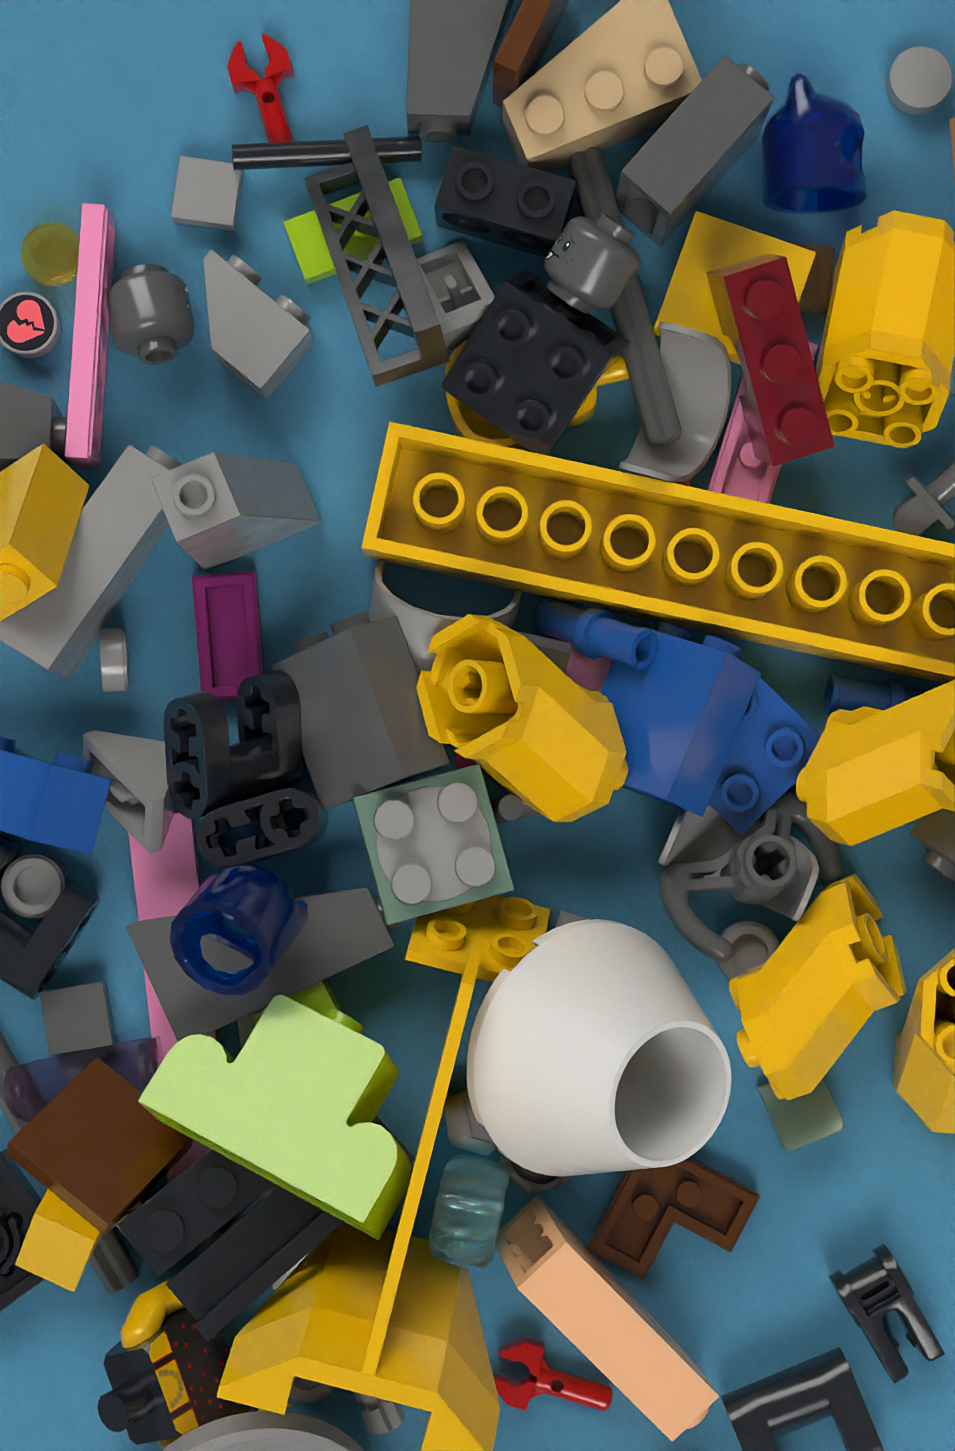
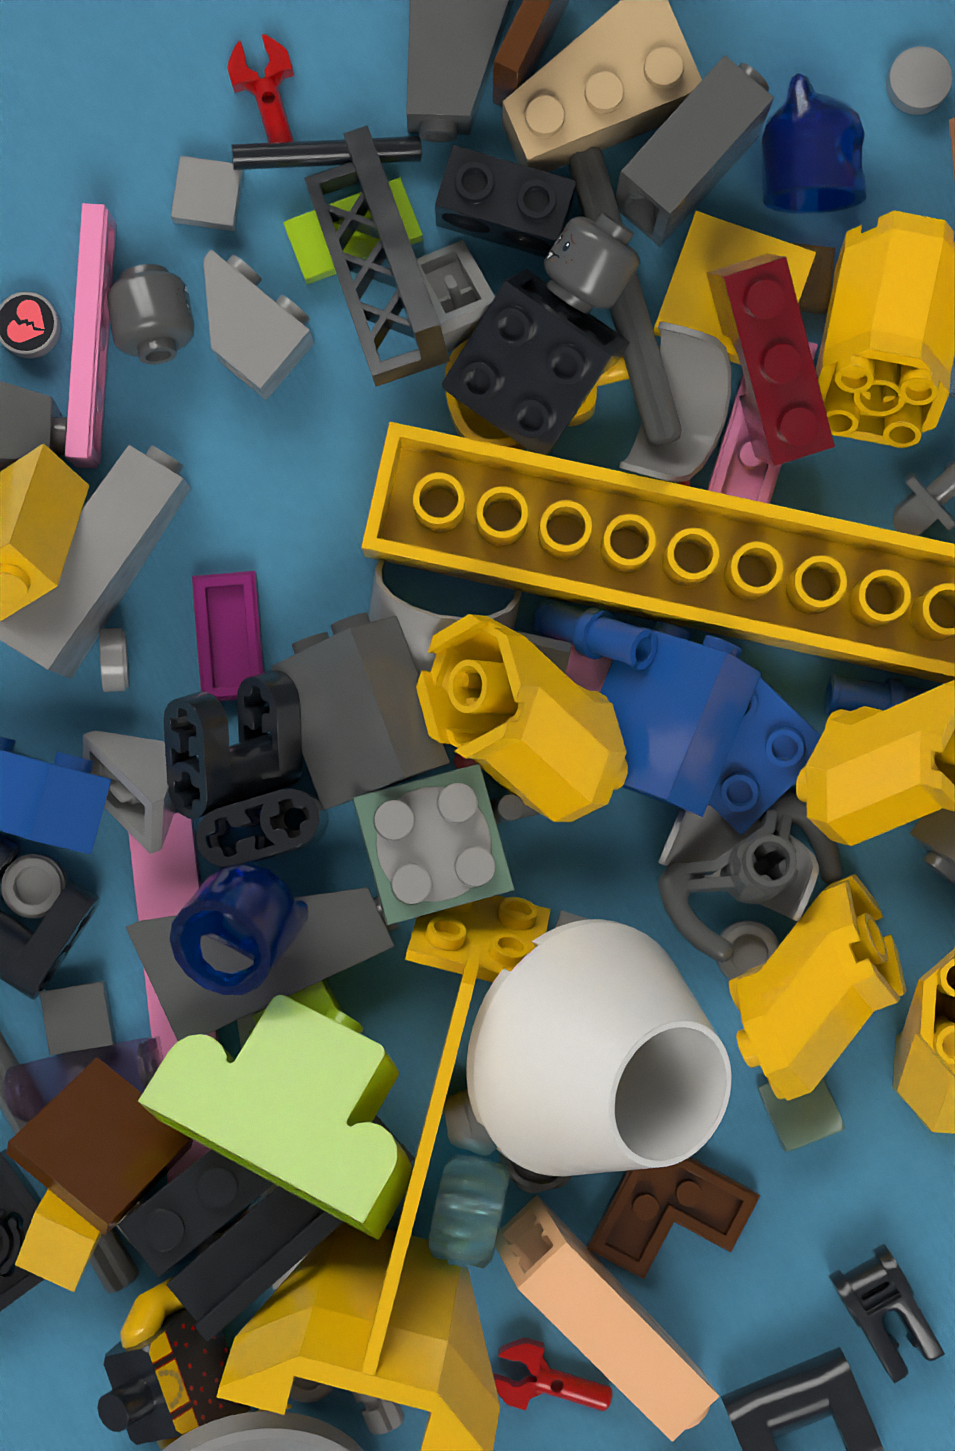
(51, 254): clear yellow plate -> none
(233, 505): light grey slope -> none

